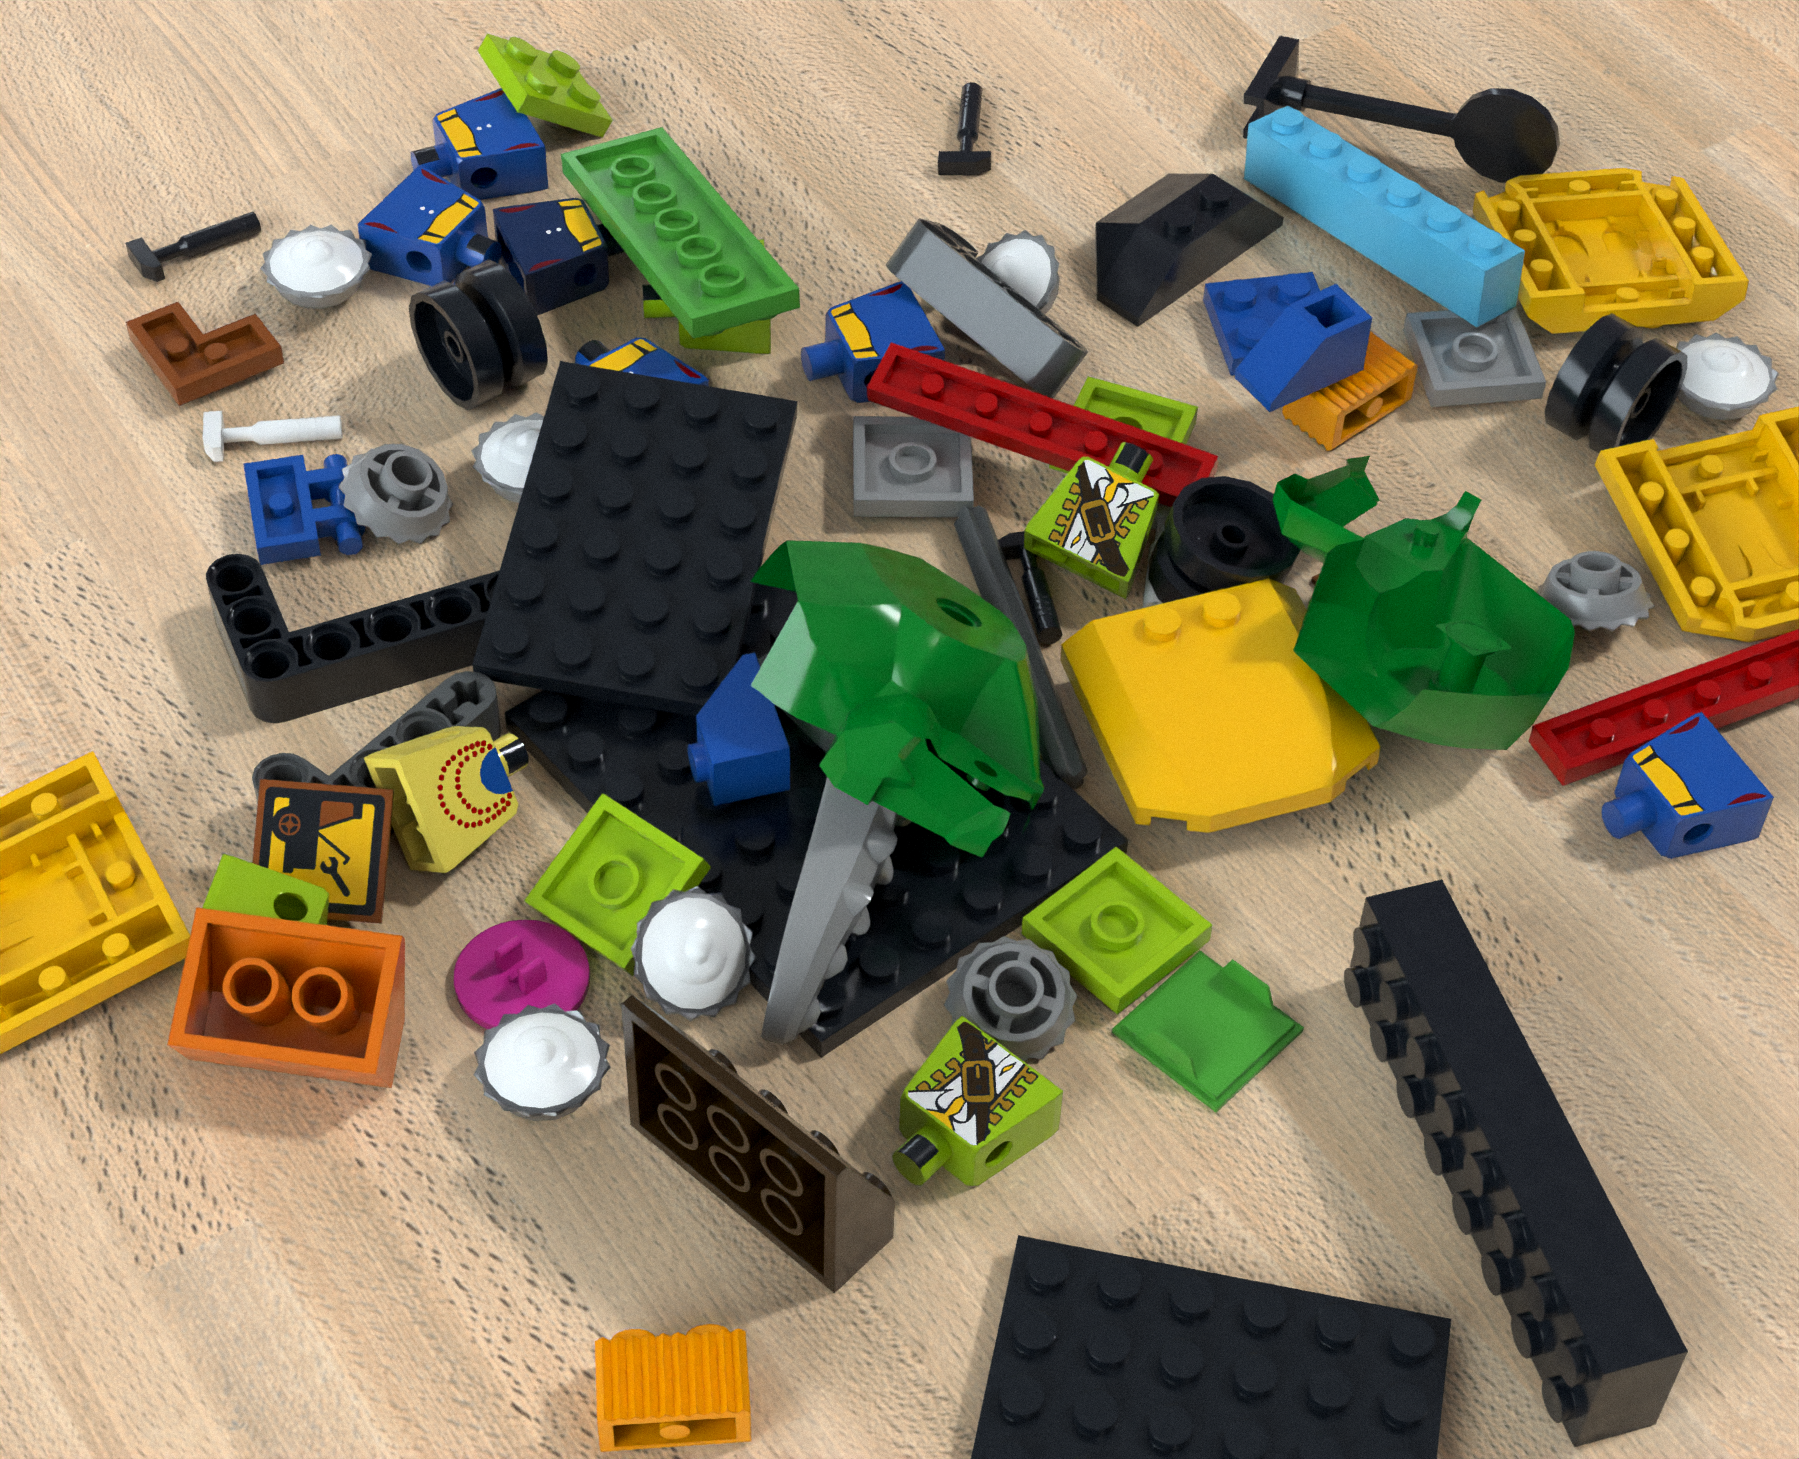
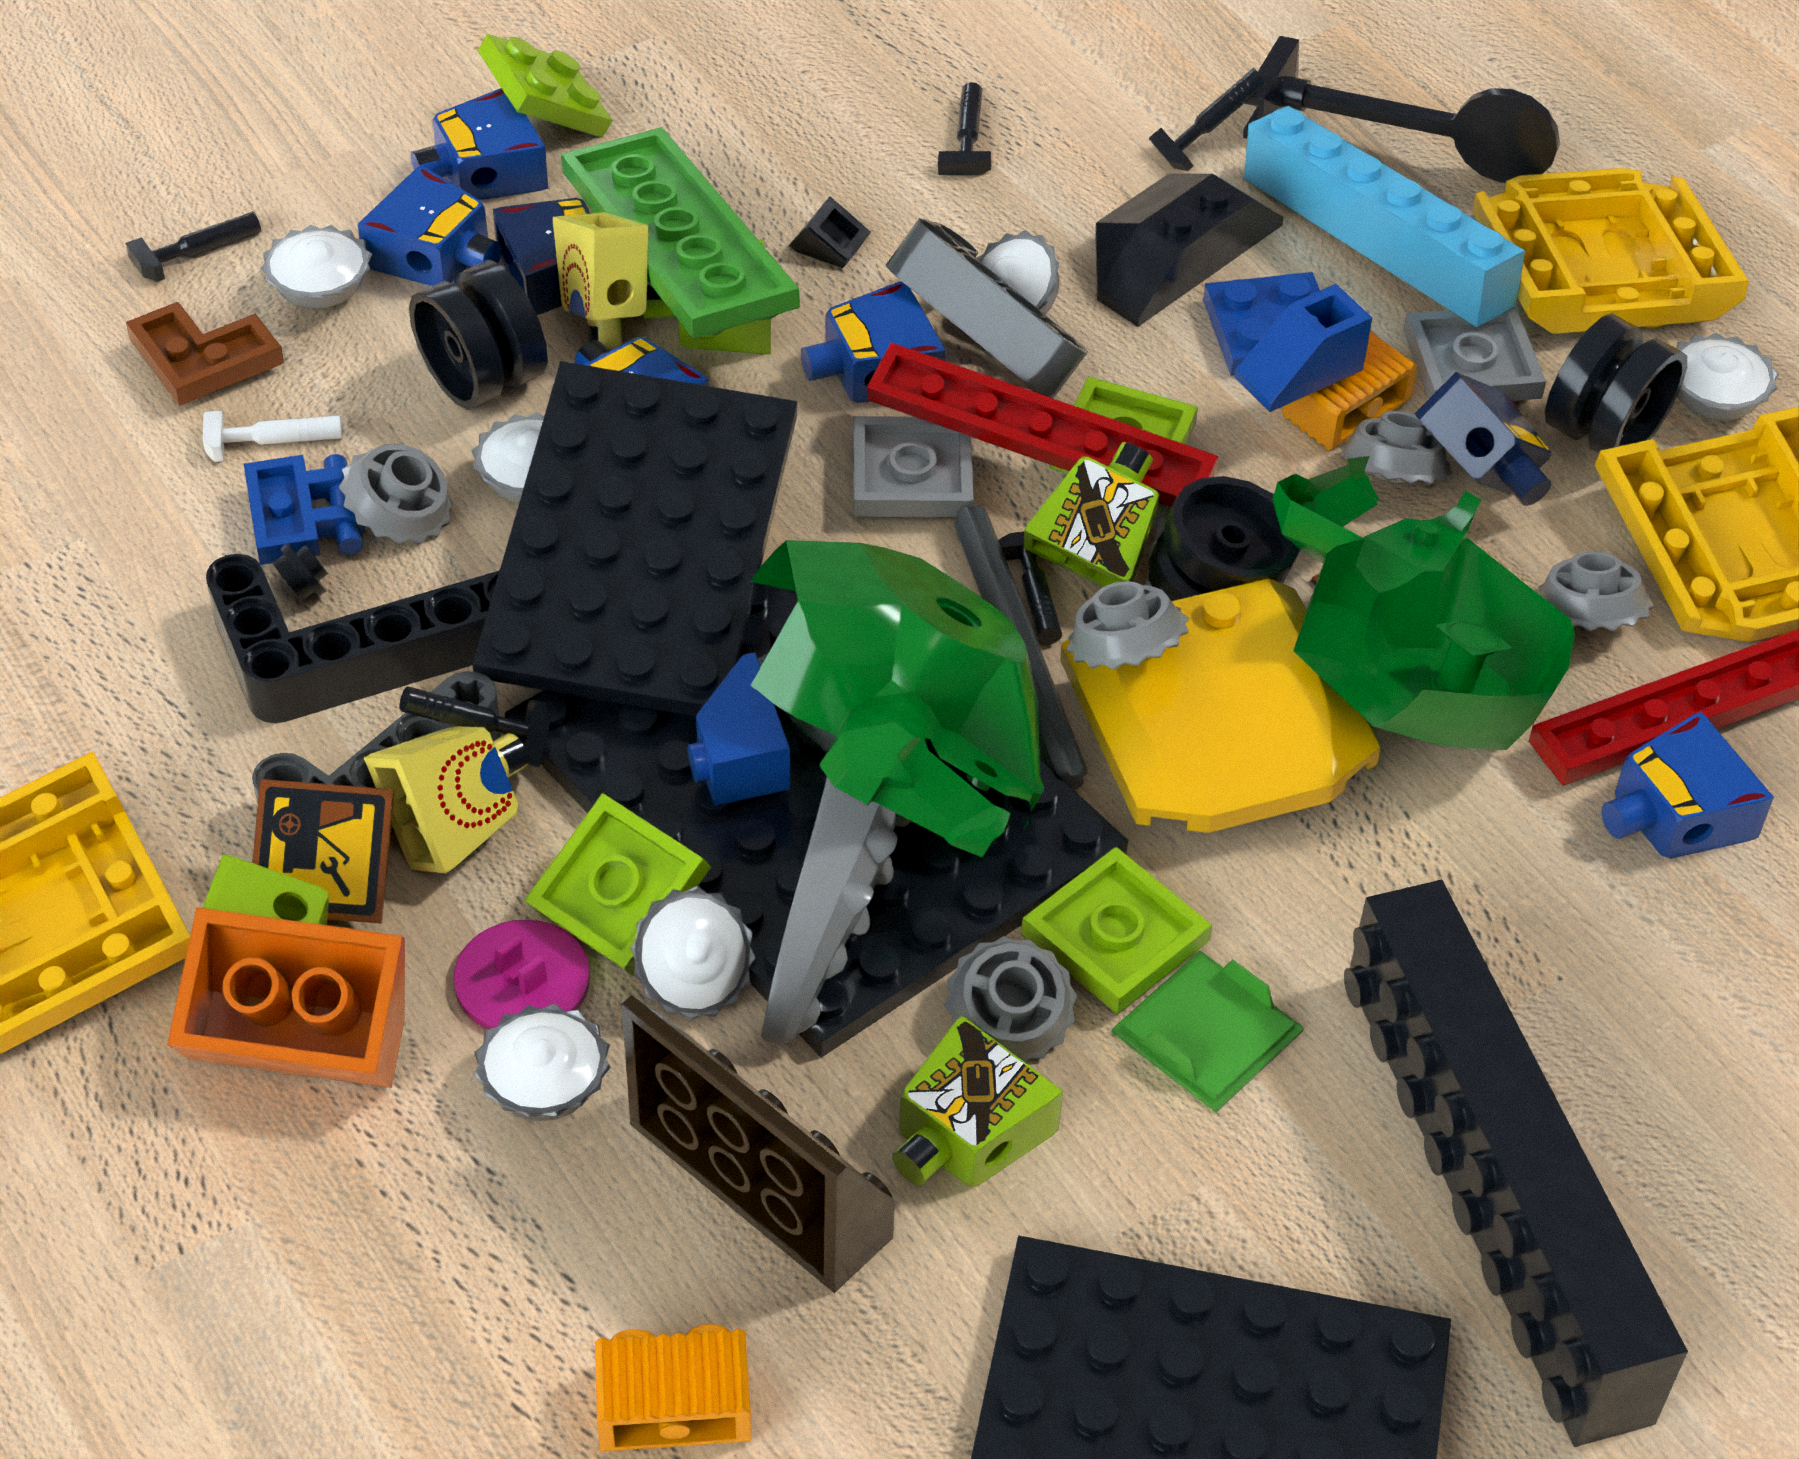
(301, 571): none -> black plate
(460, 713): none -> black piece
(602, 271): none -> light yellow torso
(831, 235): none -> black slope
(1125, 626): none -> light grey piece
(1207, 120): none -> black piece
(1398, 449): none -> light grey piece
(1488, 437): none -> dark blue torso

